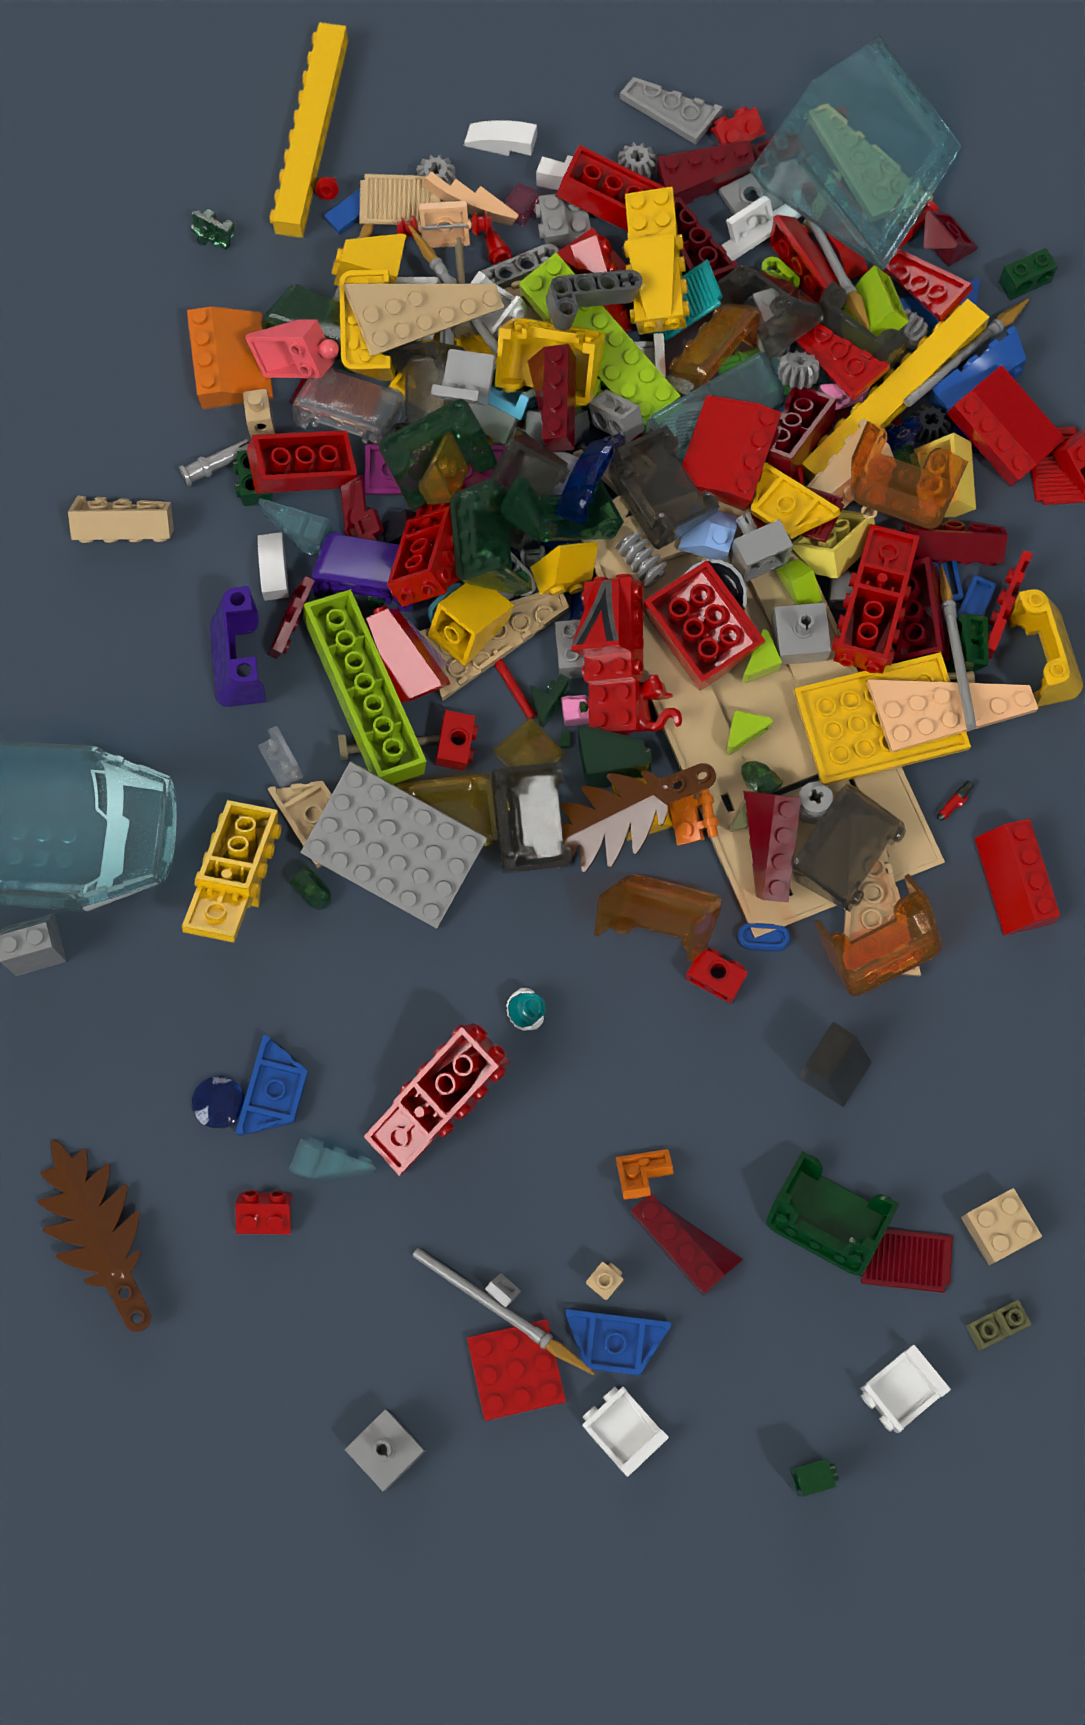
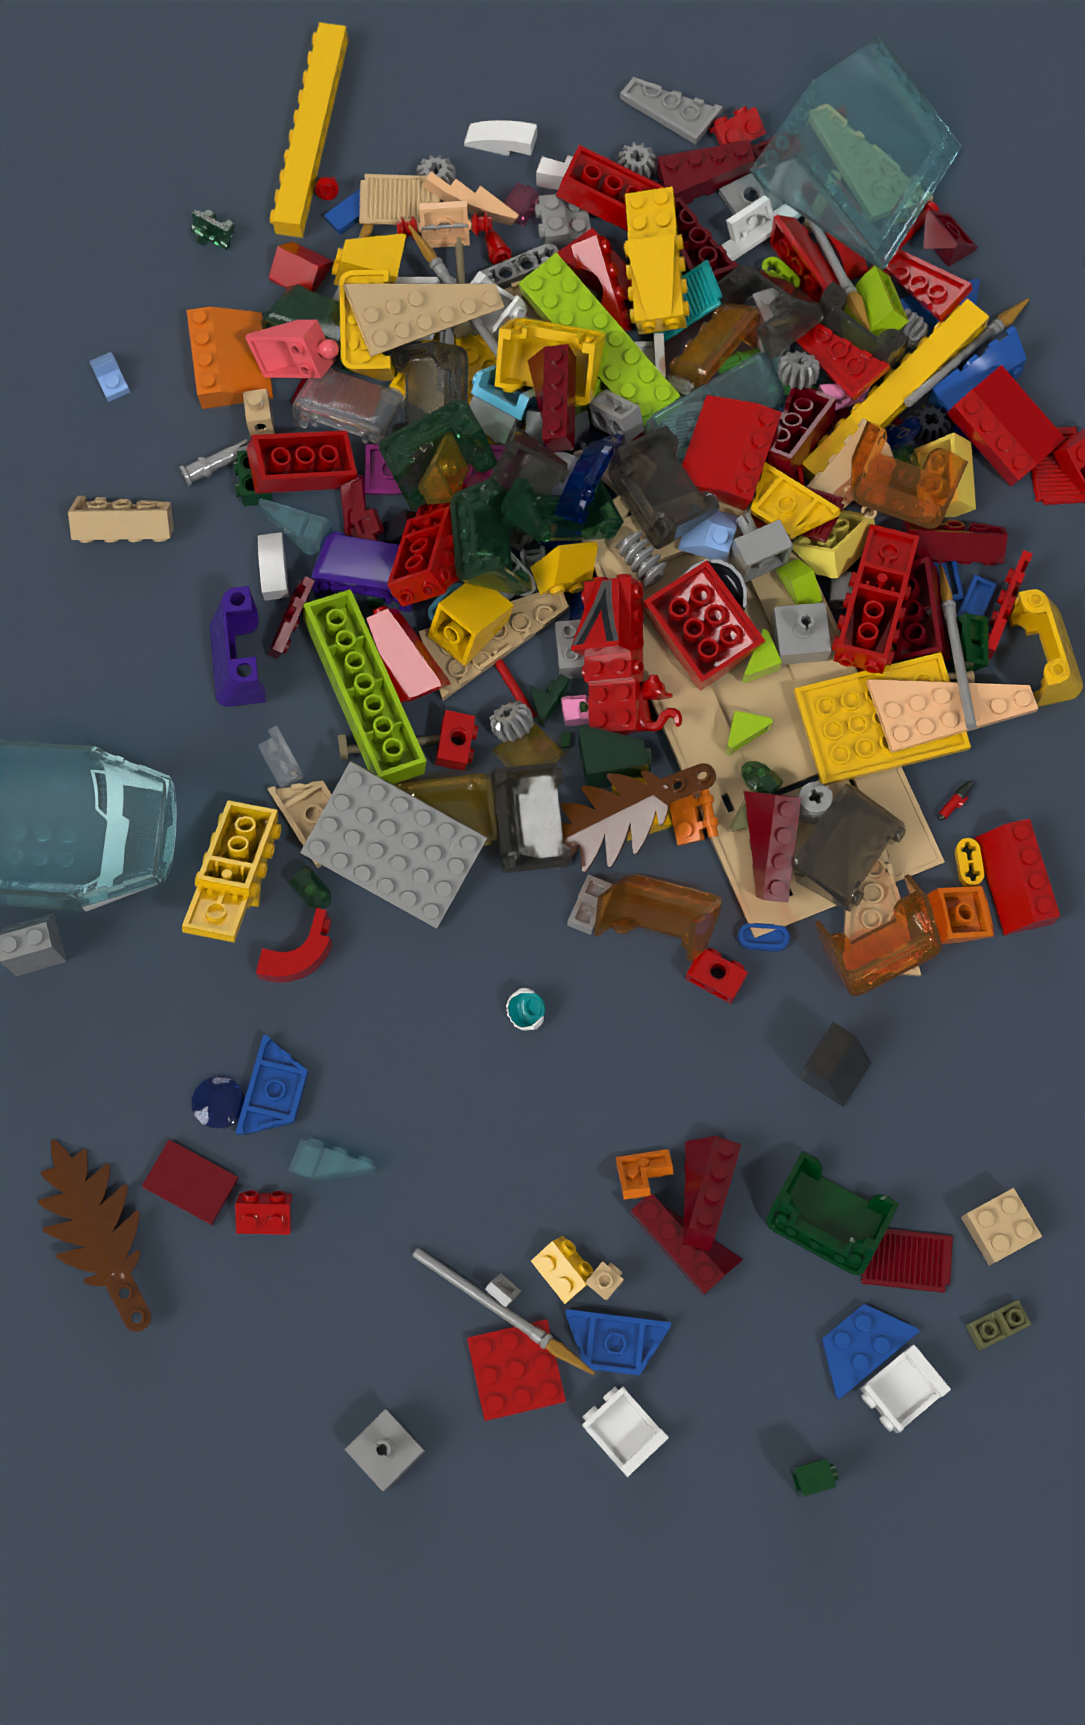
(109, 376): none -> light blue slope
(190, 1182): none -> dark red tile
(300, 266): none -> red slope
(301, 962): none -> red arch
(429, 644): lavender piece -> none
(438, 1096): red wedge -> none
(466, 377): light grey bracket -> none
(511, 721): none -> light grey gear
(563, 1268): none -> yellow bracket
(584, 911): none -> light grey slope
(587, 290): dark grey beam -> none
(707, 1181): none -> dark red wedge
(862, 1345): none -> blue wing
(961, 914): none -> orange slope
(963, 863): none -> yellow beam
(1028, 274): dark green brick -> none

